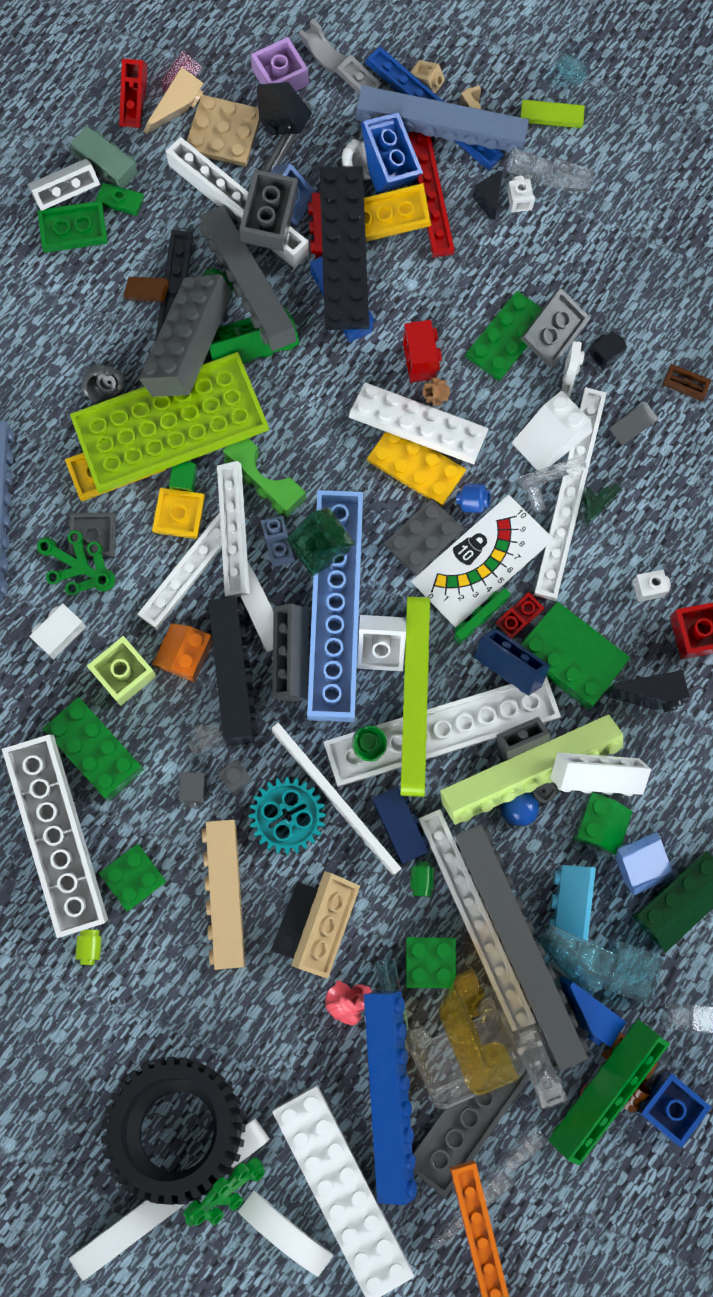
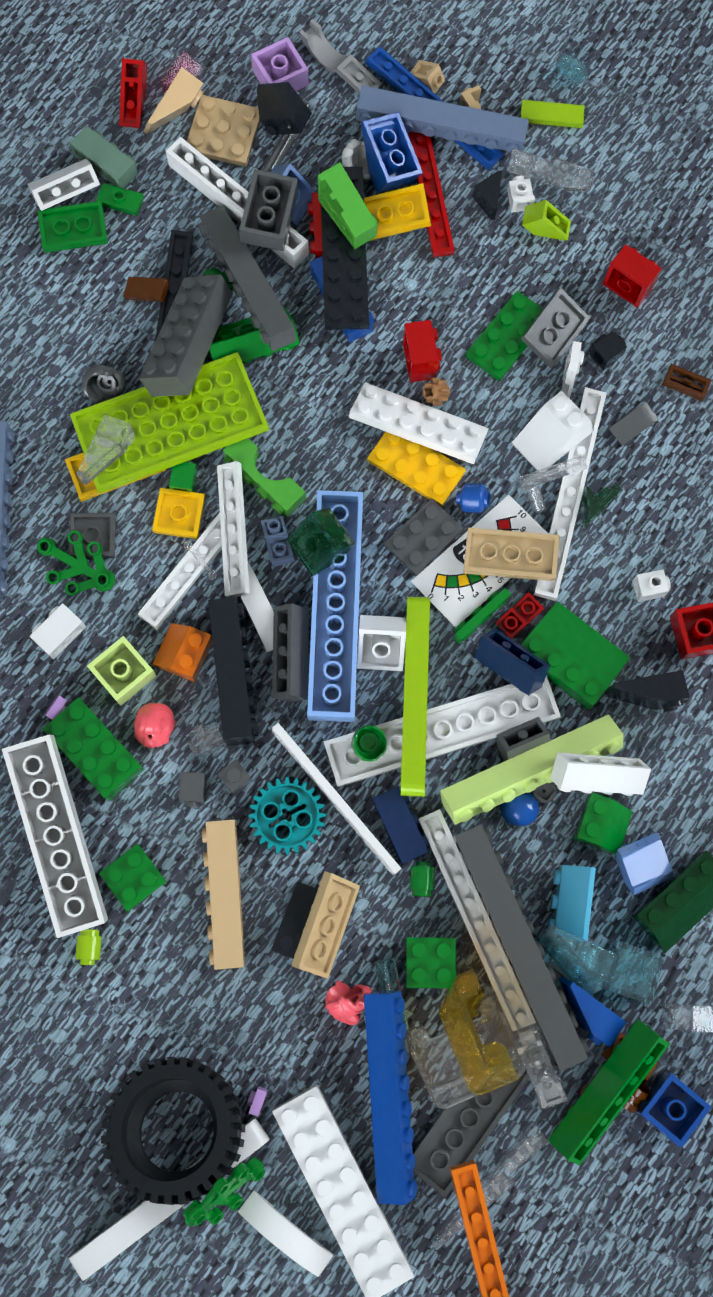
(56, 707): none -> lavender plate
(106, 447): none -> clear slope
(154, 725): none -> coral hair
(210, 573): none -> clear hinge
(256, 1101): none -> lavender plate
(346, 206): none -> bright green wedge
(511, 554): none -> tan plate
(546, 221): none -> lime slope
(631, 275): none -> red brick

